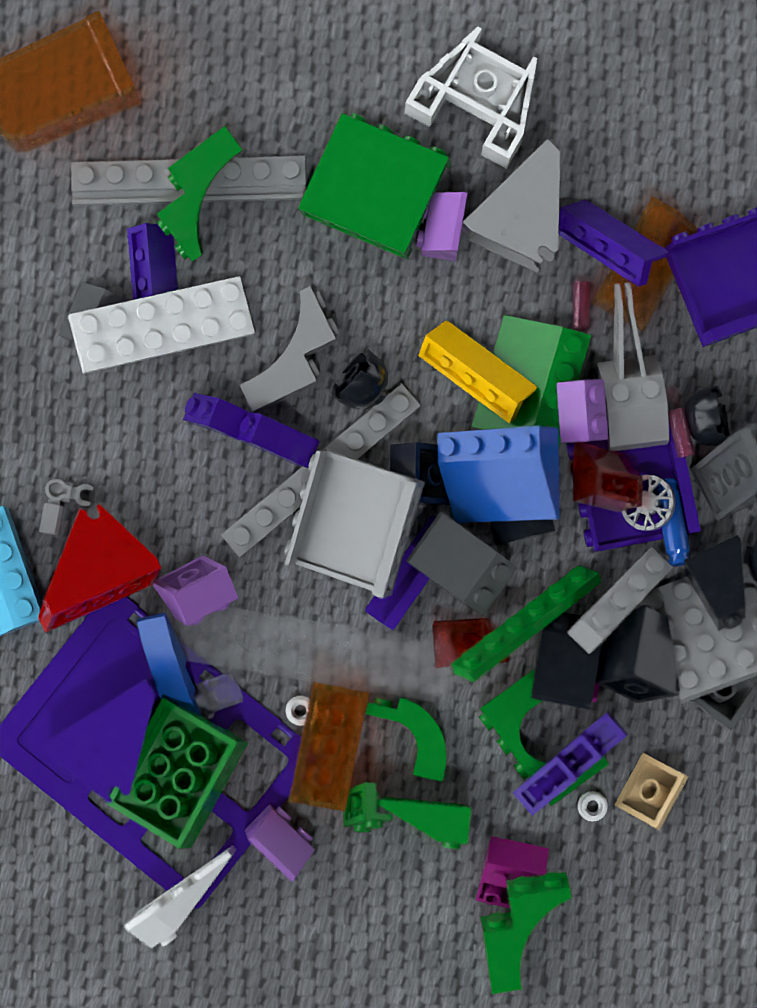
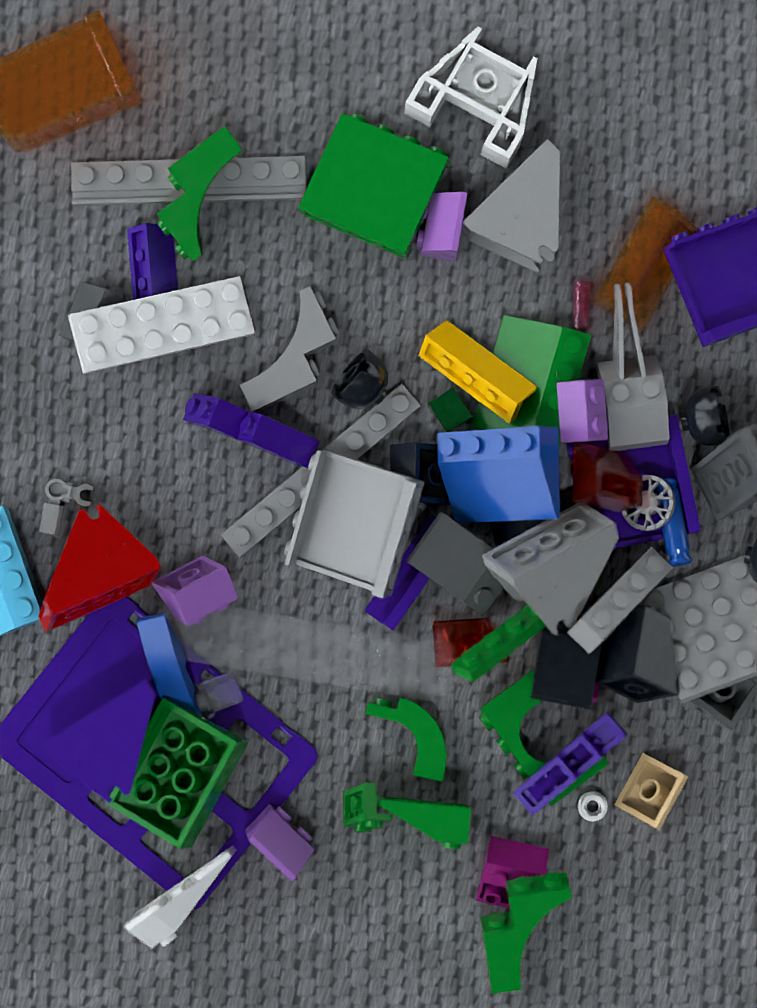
(290, 709): white plate -> none
(328, 746): clear orange slope -> none
(449, 410): none -> dark green panel
(555, 563): none -> light grey ladder
(609, 240): dark purple panel -> none
(680, 433): clear pink axle -> none
(720, 582): black slope -> none

